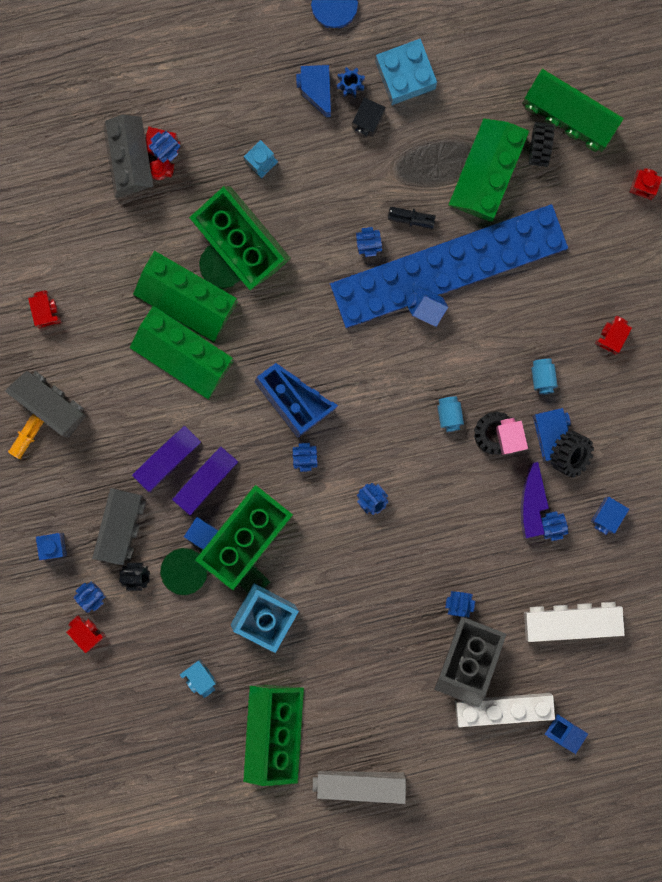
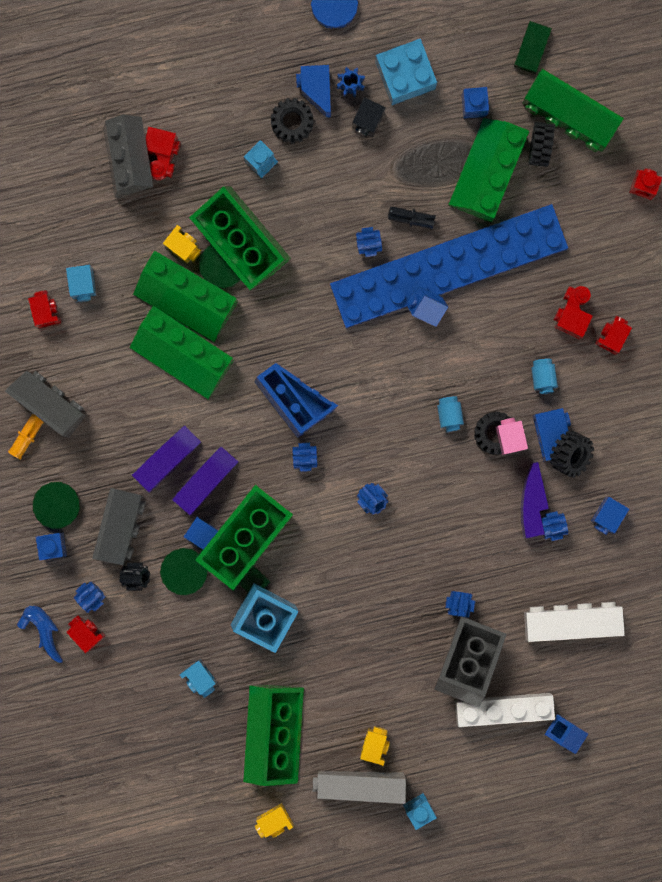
(45, 627): none -> blue piece
(56, 505): none -> dark green tile
(81, 282): none -> dark azure brick
(164, 146): blue gear -> none
(182, 245): none -> yellow brick
(273, 822): none -> yellow brick
(288, 107): none -> black tyre
(375, 745): none -> yellow brick
(419, 811): none -> dark azure brick
(475, 102): none -> blue brick
(532, 47): none -> dark green tile
(571, 318): none -> red brick

